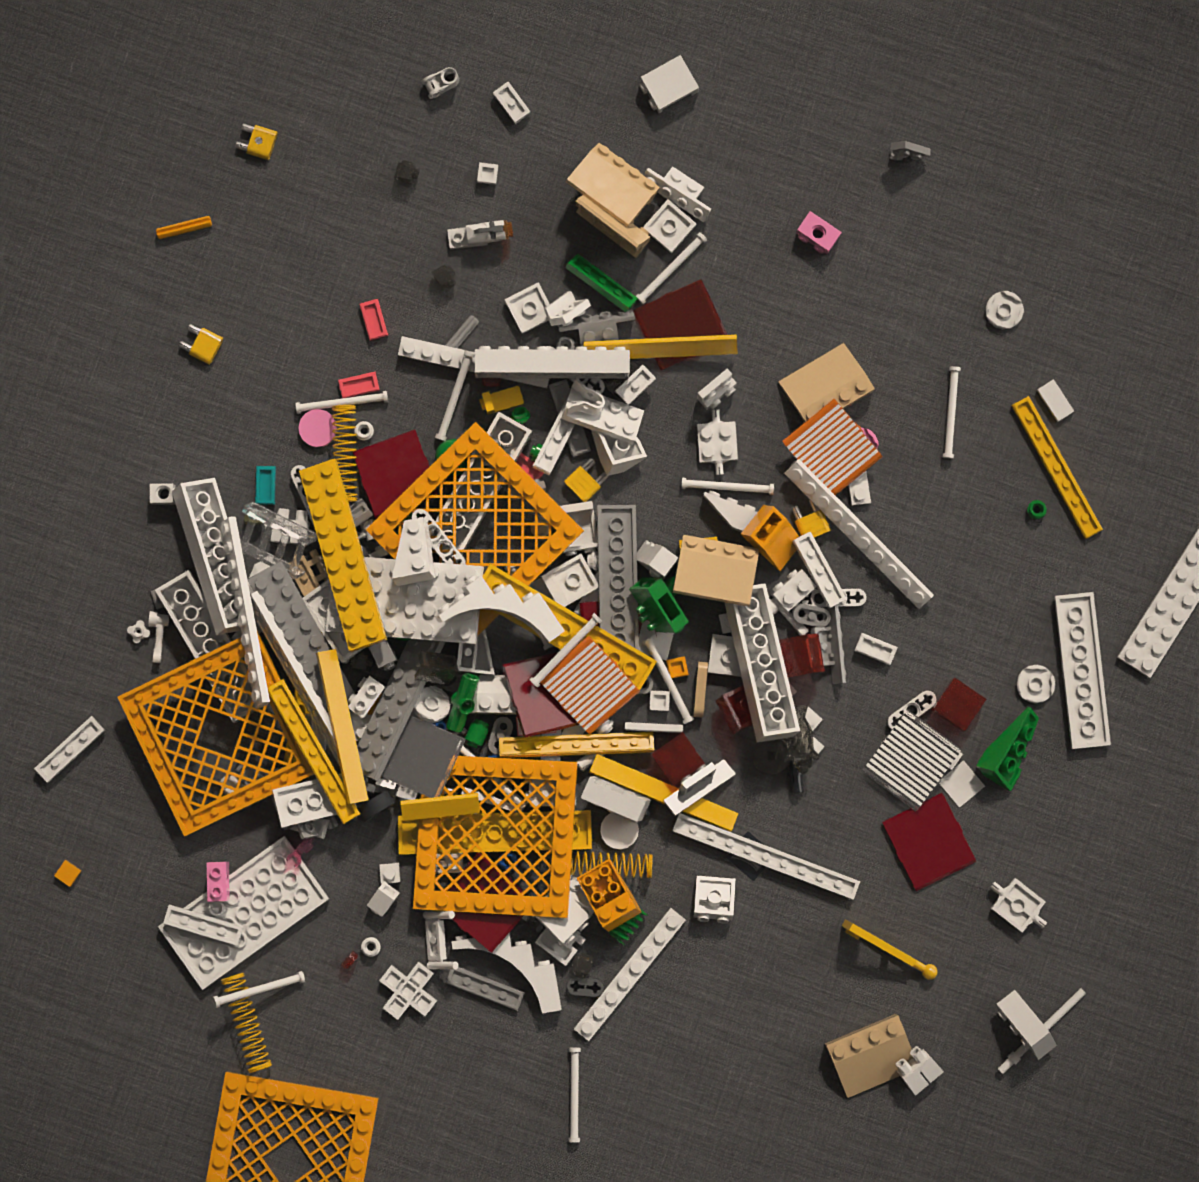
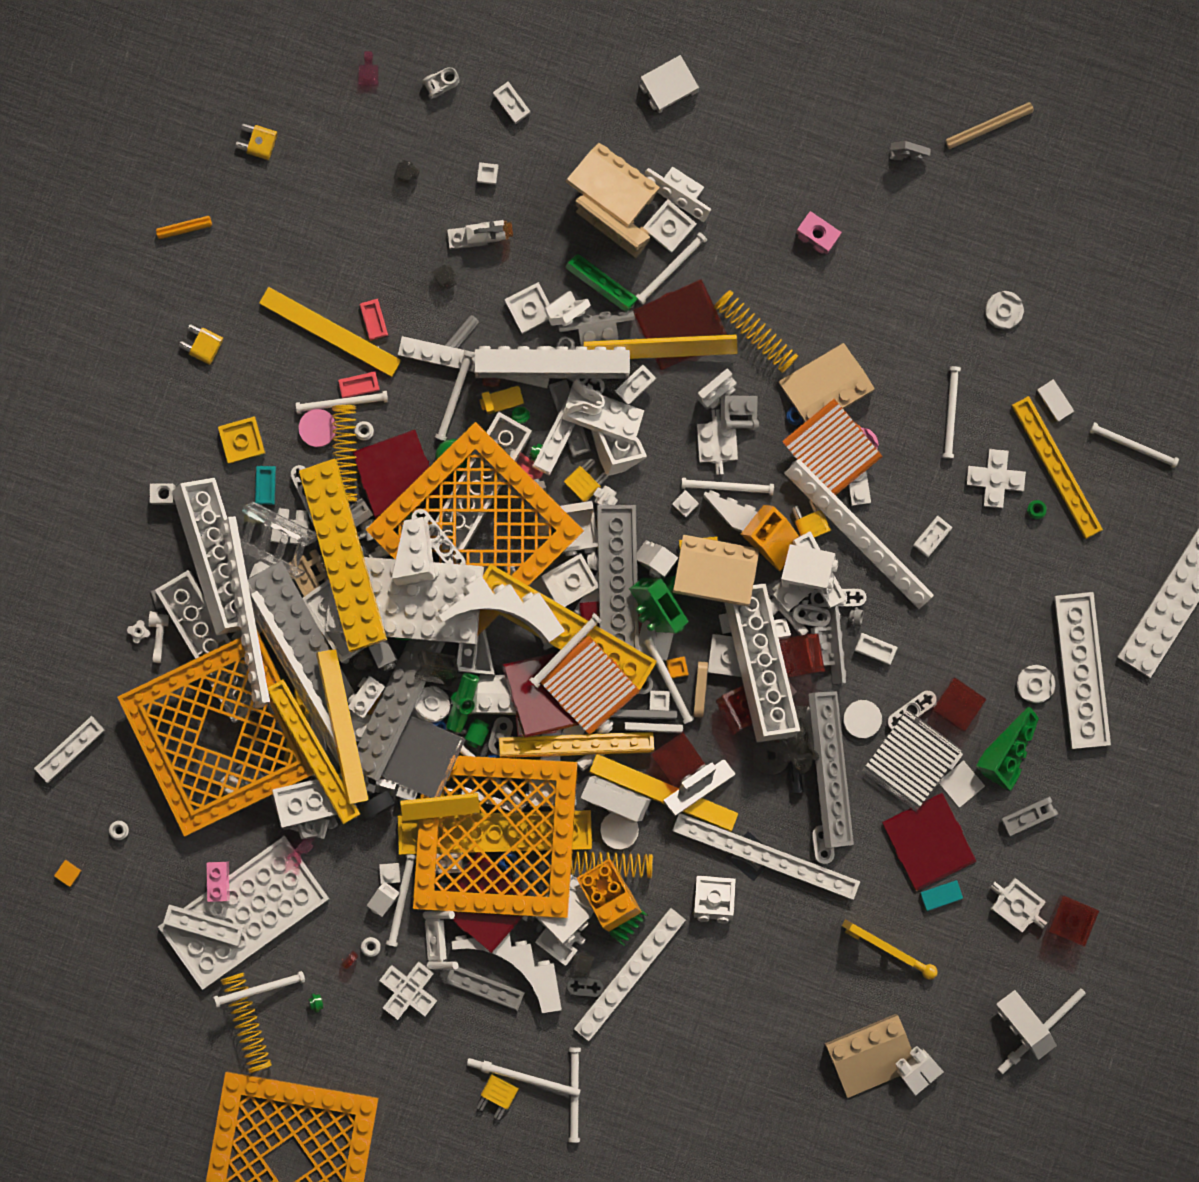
(112, 830): none -> white plate
(241, 440): none -> yellow plate
(315, 1003): none -> green plate
(330, 331): none -> yellow tile
(368, 73): none -> clear pink plate
(401, 900): none -> white bar
(487, 1067): none -> white bar
(499, 1092): none -> yellow piece
(605, 496): none -> white gear
(648, 714): none -> light grey tile
(685, 503): none -> white plate
(722, 302): none -> yellow piece
(739, 406): none -> light grey plate
(782, 629): none -> white plate
(791, 420): none -> blue plate
(809, 568): none -> white panel
(819, 846): none -> white plate
(831, 769): none -> light grey plate
(856, 616): none -> light grey plate
(862, 719): none -> white tile
(932, 536): none -> white plate
(941, 895): none -> teal tile
(989, 125): none -> tan axle
(995, 478): none -> white plate
(1028, 816): none -> light grey plate
(1072, 920): none -> clear red brick
(1134, 445): none -> white bar

